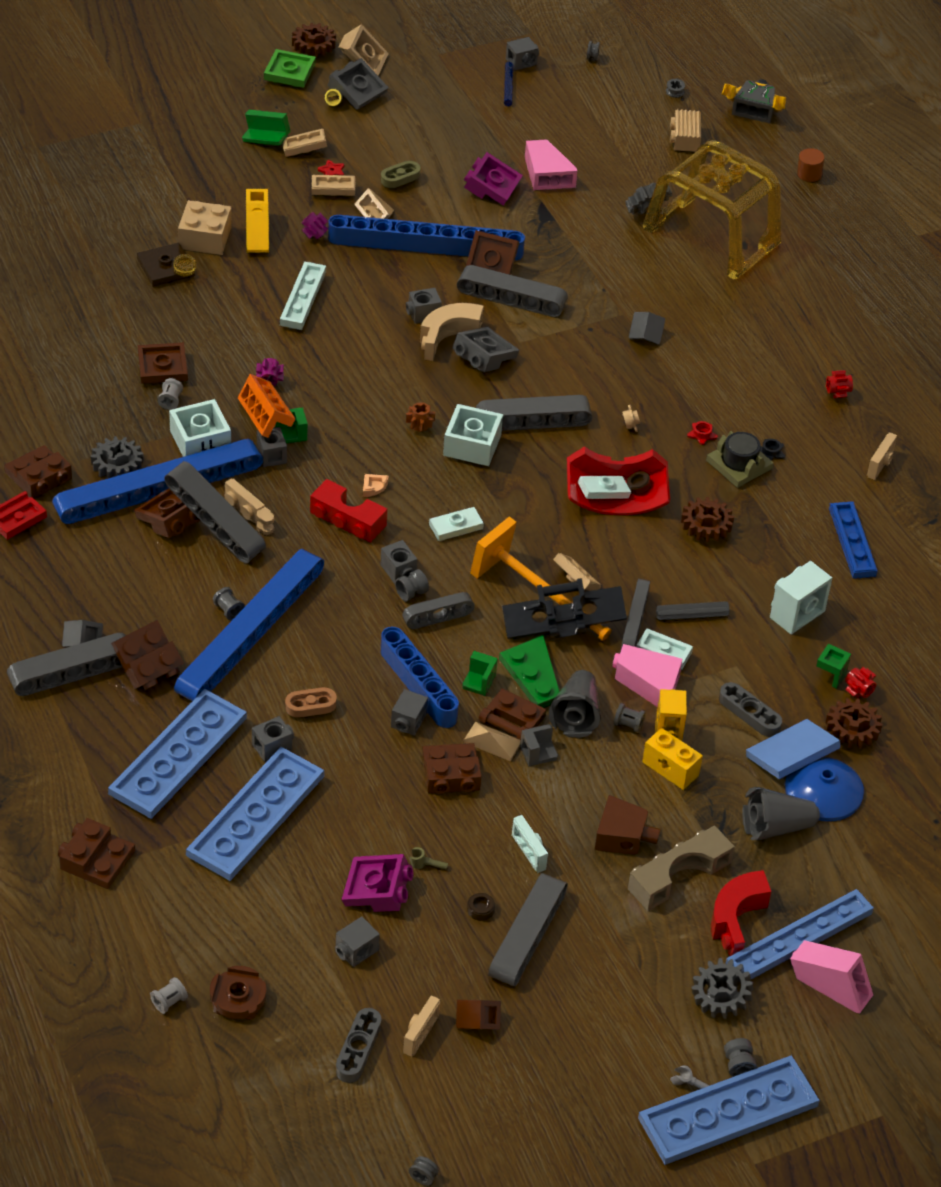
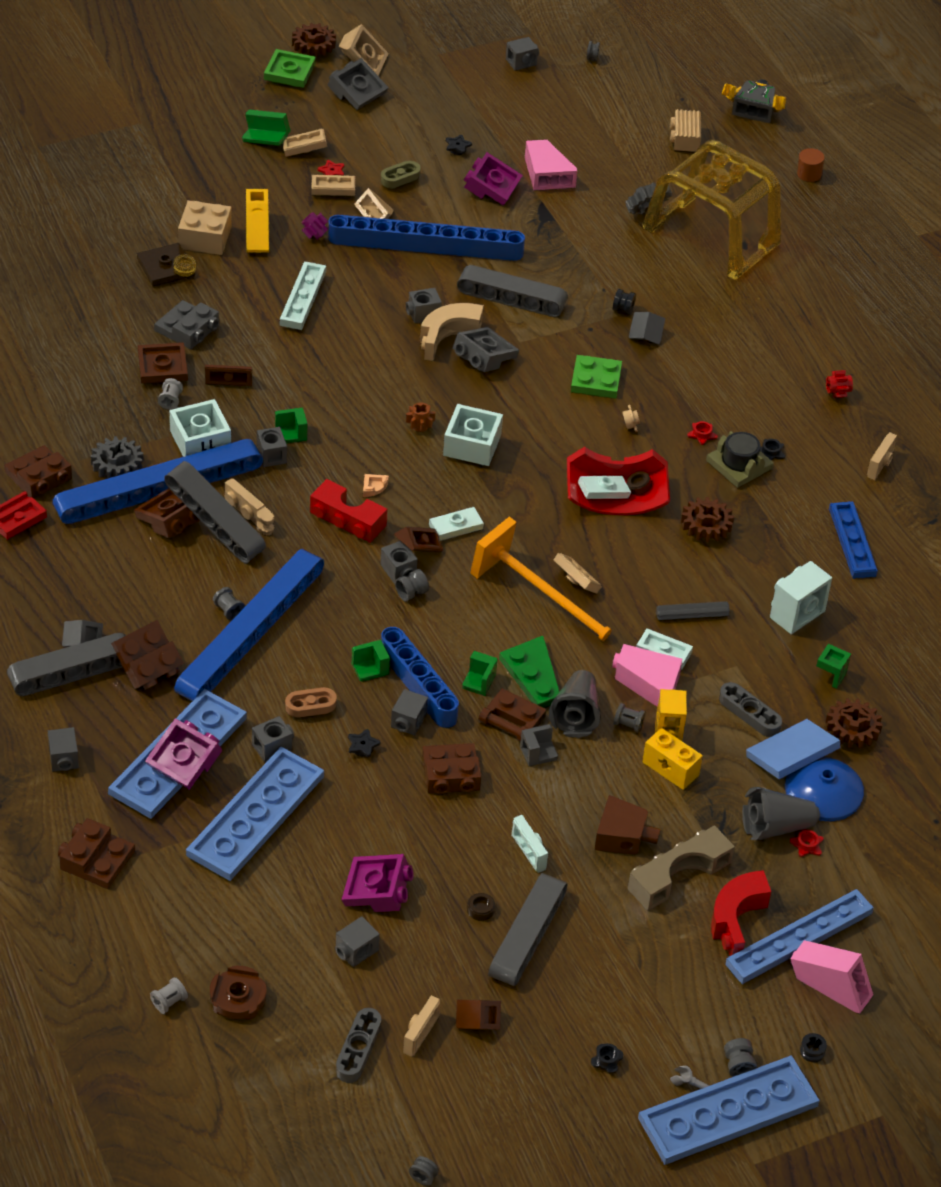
(63, 749): none -> dark grey brick
(184, 753): none -> magenta plate
(188, 323): none -> dark grey plate
(228, 375): none -> reddish brown slope
(264, 402): orange fence -> none
(270, 370): magenta gear -> none
(333, 93): light yellow hinge -> none
(362, 749): none -> black plate
(370, 660): none -> green panel
(419, 860): olive hand -> none
(420, 539): none -> reddish brown slope
(453, 607): dark grey beam -> none
(457, 145): none -> black plate
(493, 252): reddish brown plate -> none
(493, 741): tan slope -> none
(508, 84): clear blue bar -> none
(540, 411): dark grey beam -> none
(567, 618): black piece -> none
(596, 376): none -> bright green plate
(607, 1051): none -> black plate
(624, 301): none -> black wheel
(636, 613): dark grey beam -> none
(675, 83): dark grey bush -> none
(722, 986): dark grey gear -> none
(809, 1054): none -> black bush
(810, 837): none -> red plate
(860, 682): red gear -> none

